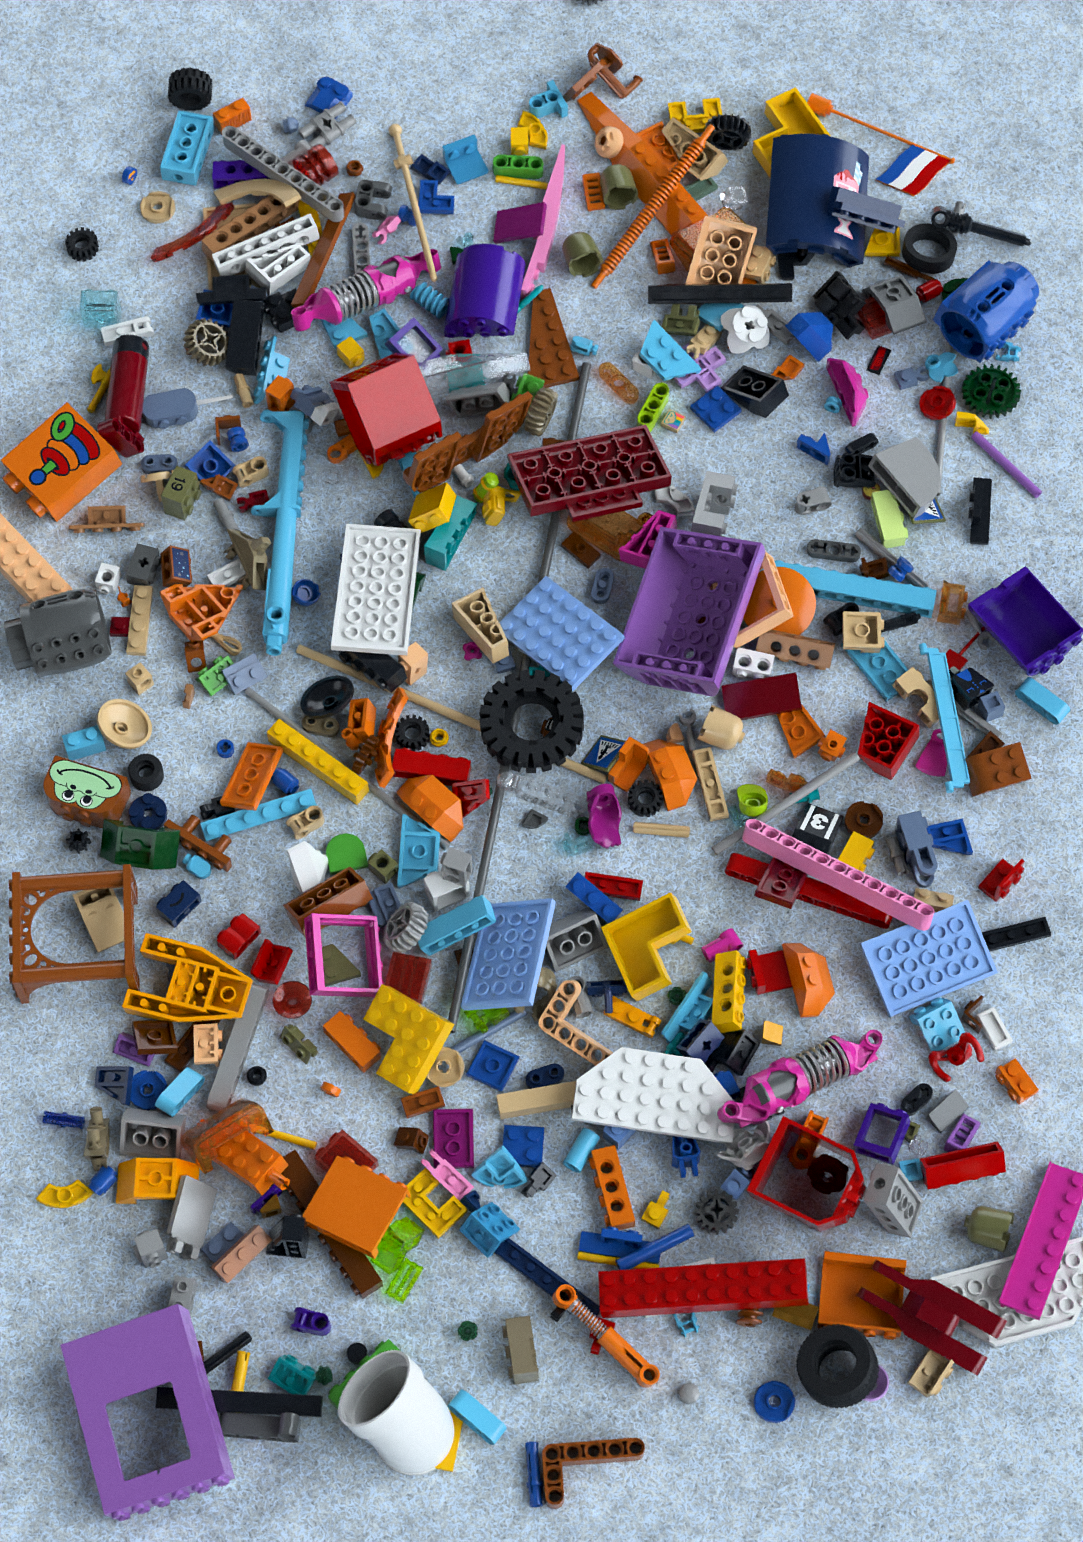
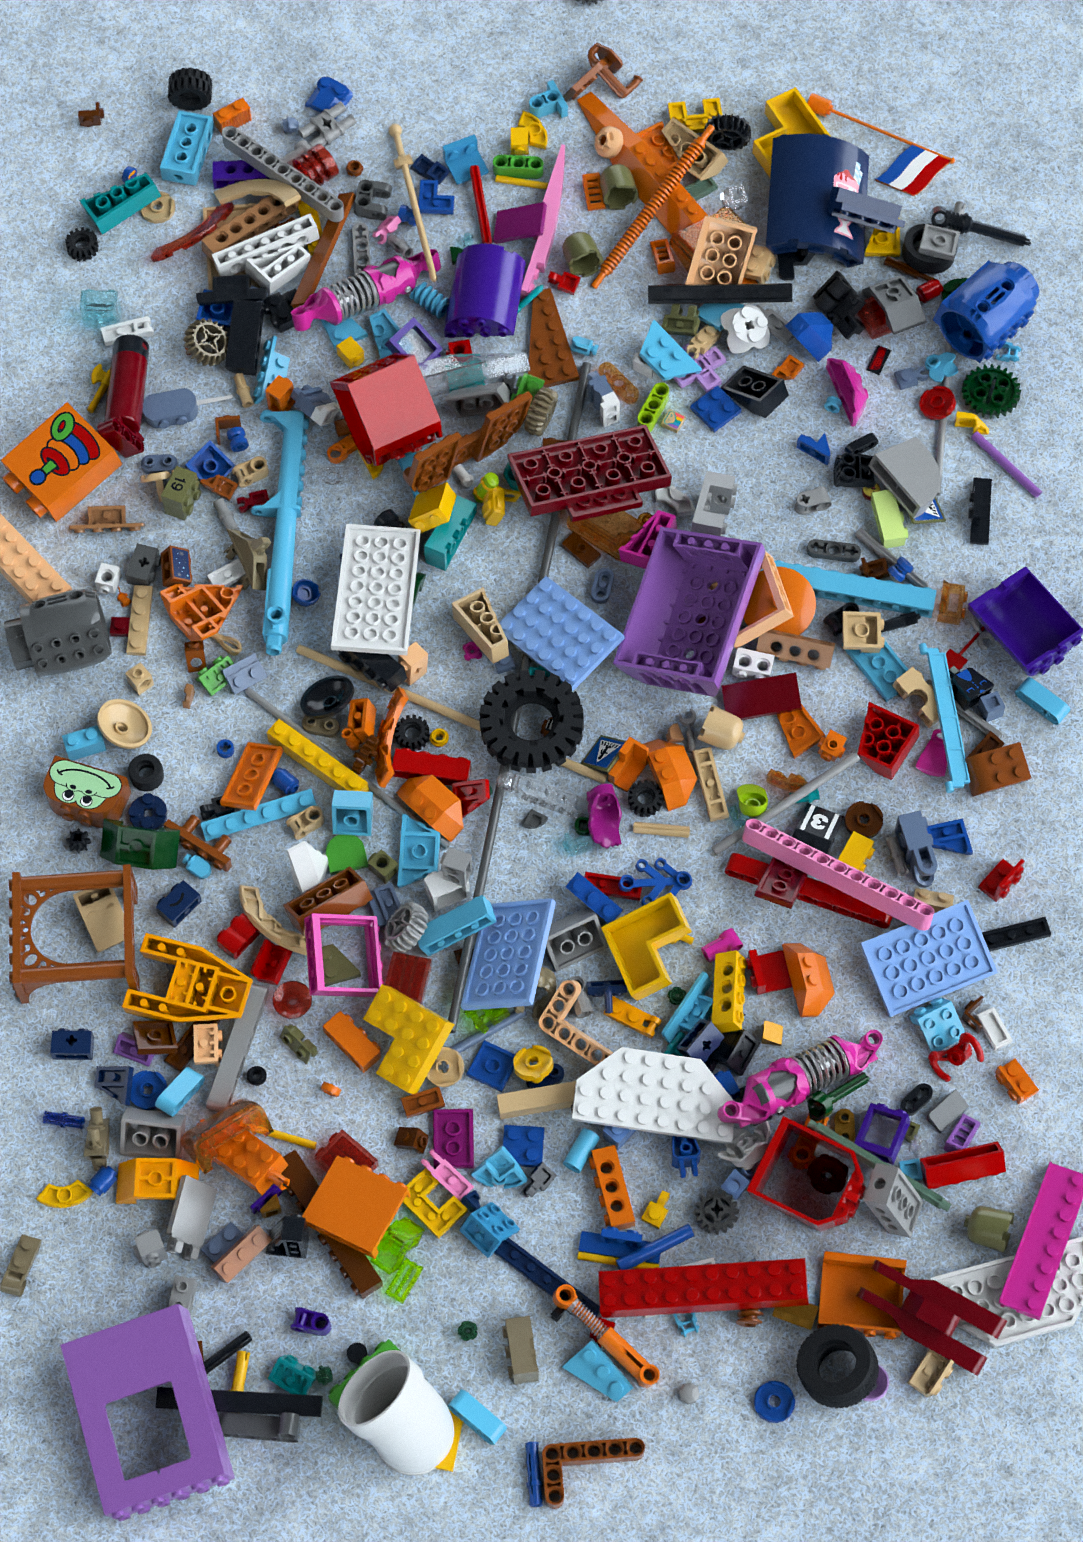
(20, 1265): none -> dark tan plate
(81, 1049): none -> dark blue brick
(91, 117): none -> reddish brown bracket
(120, 202): none -> teal wedge
(266, 924): none -> tan tile
(352, 813): none -> medium azure slope
(399, 246): none -> light grey pin
(480, 204): none -> red axle
(533, 1072): none -> yellow plate
(566, 282): none -> red plate
(598, 1371): none -> medium azure wing
(603, 398): none -> hips
(657, 880): none -> blue plant
(821, 1104): none -> dark green piece
(845, 1127): none -> pearl gold plate
(871, 1160): none -> sand green piece
(939, 242): none -> light grey tile

